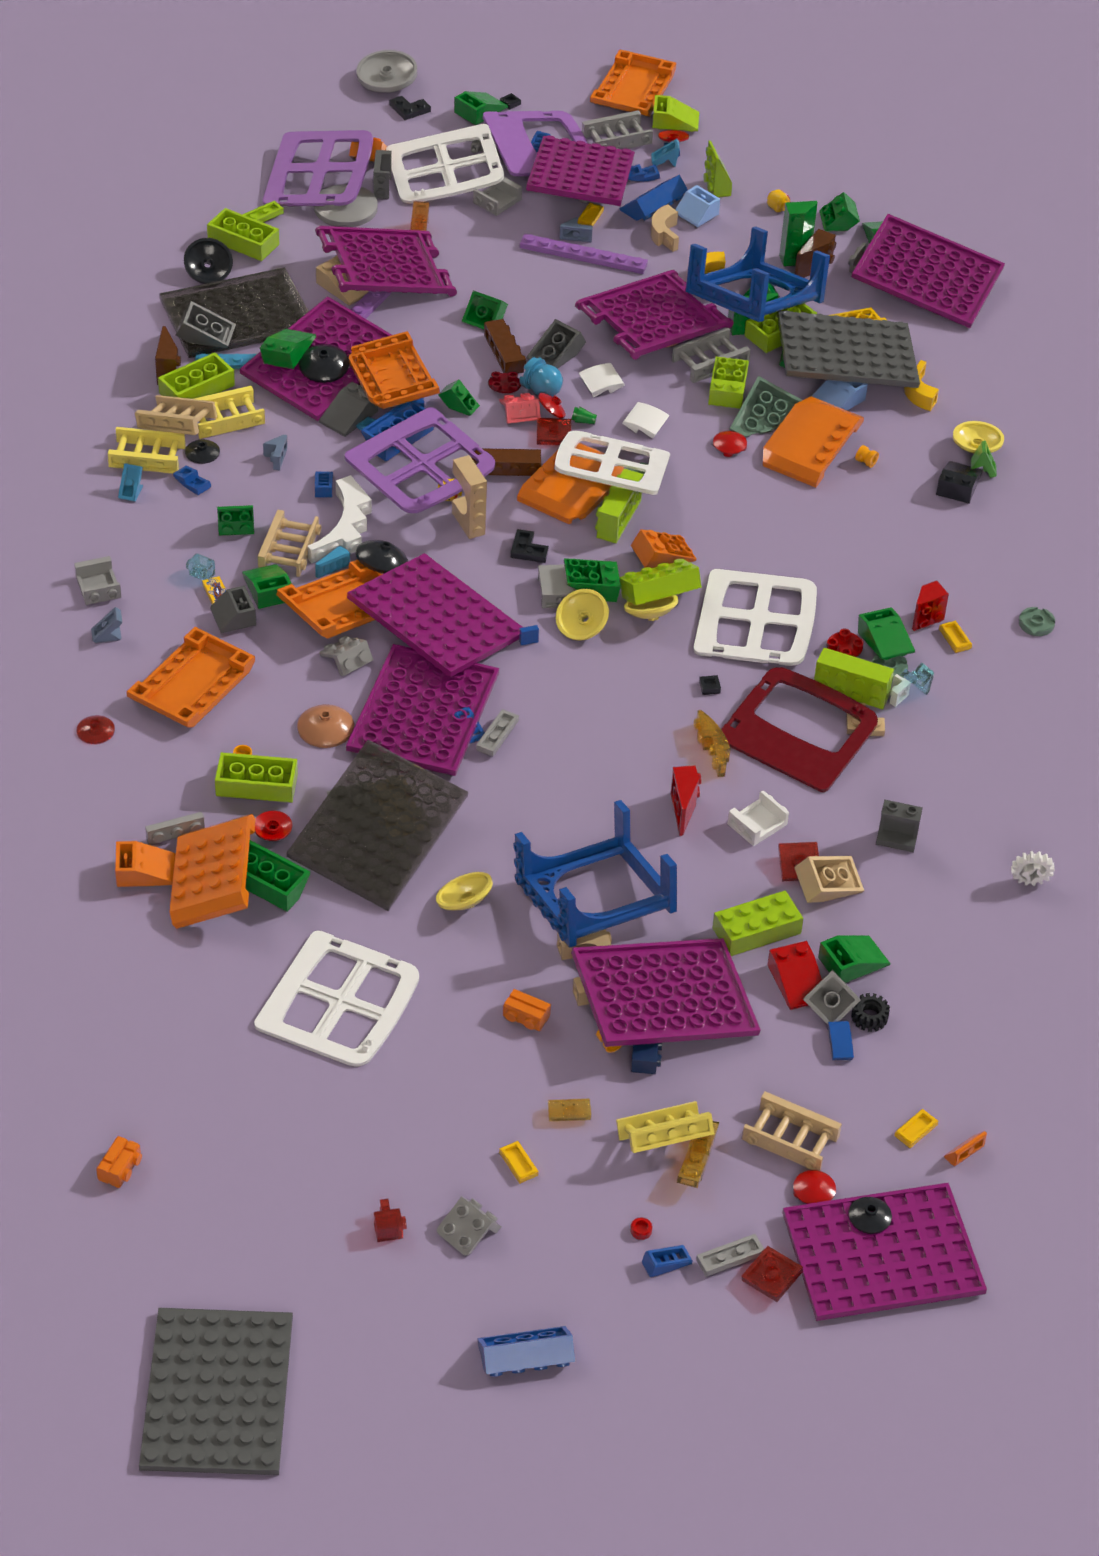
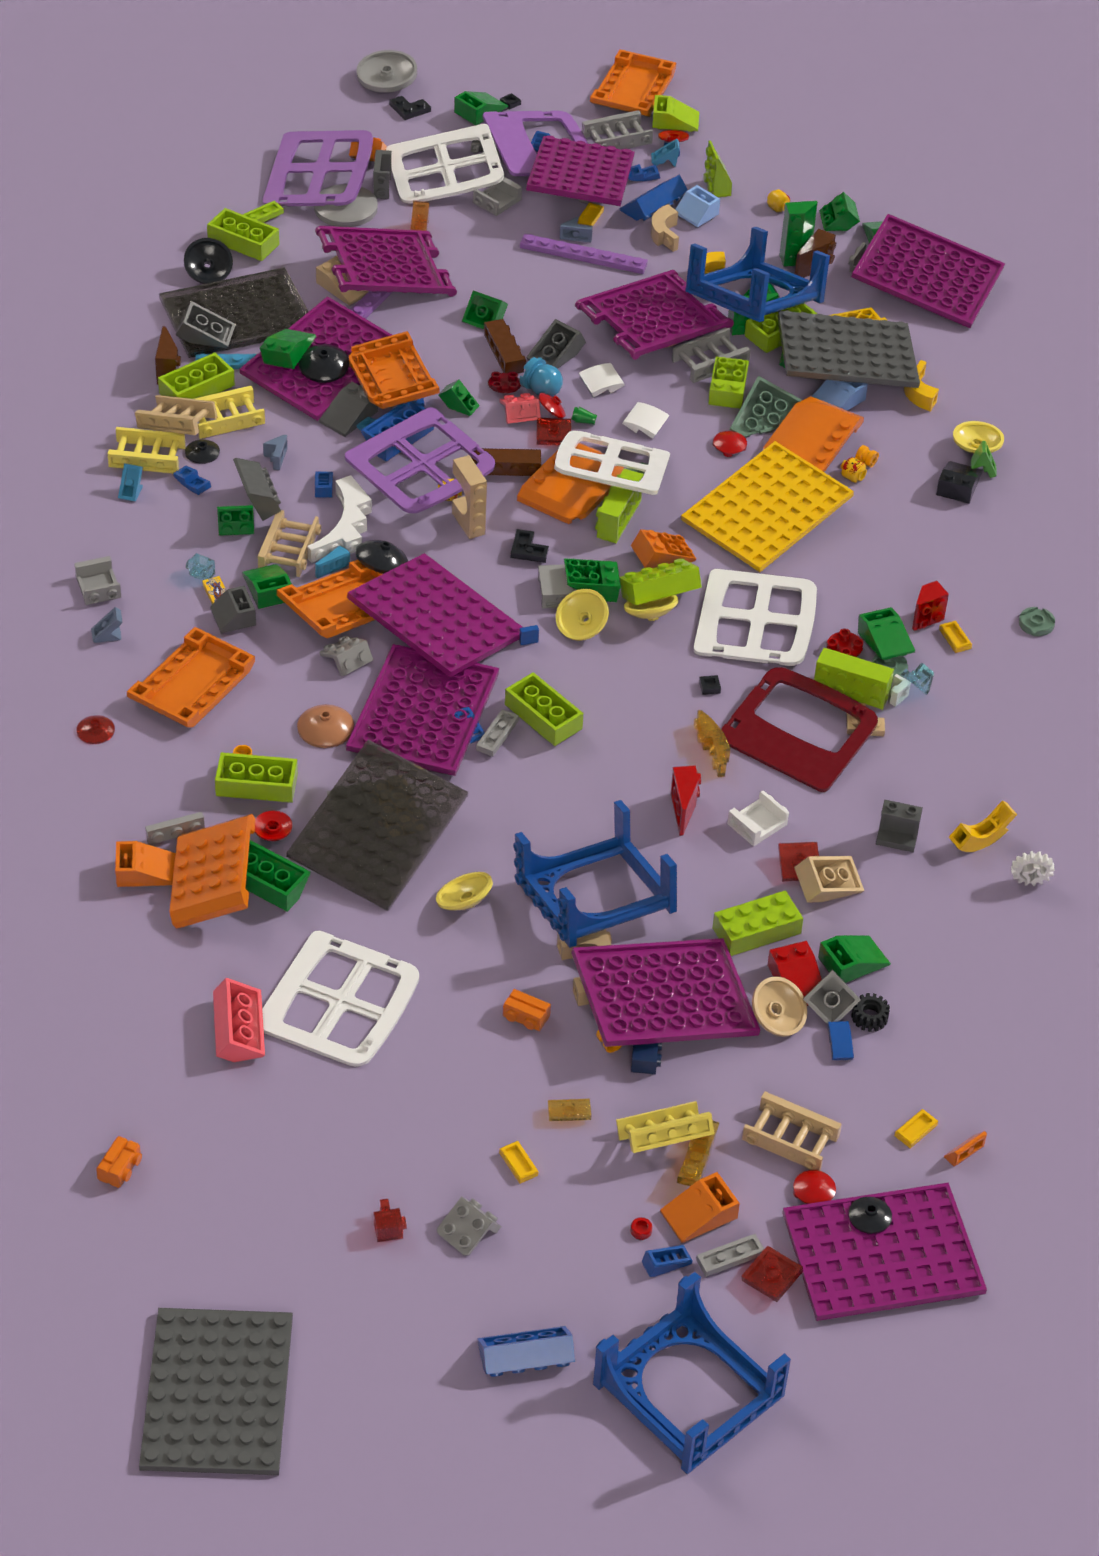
(238, 1021): none -> coral slope
(258, 487): none -> dark grey slope
(544, 709): none -> lime brick
(691, 1314): none -> blue arch
(701, 1208): none -> orange slope
(767, 506): none -> yellow plate
(786, 1002): none -> tan dish
(853, 469): none -> yellow head
(981, 835): none -> yellow arch

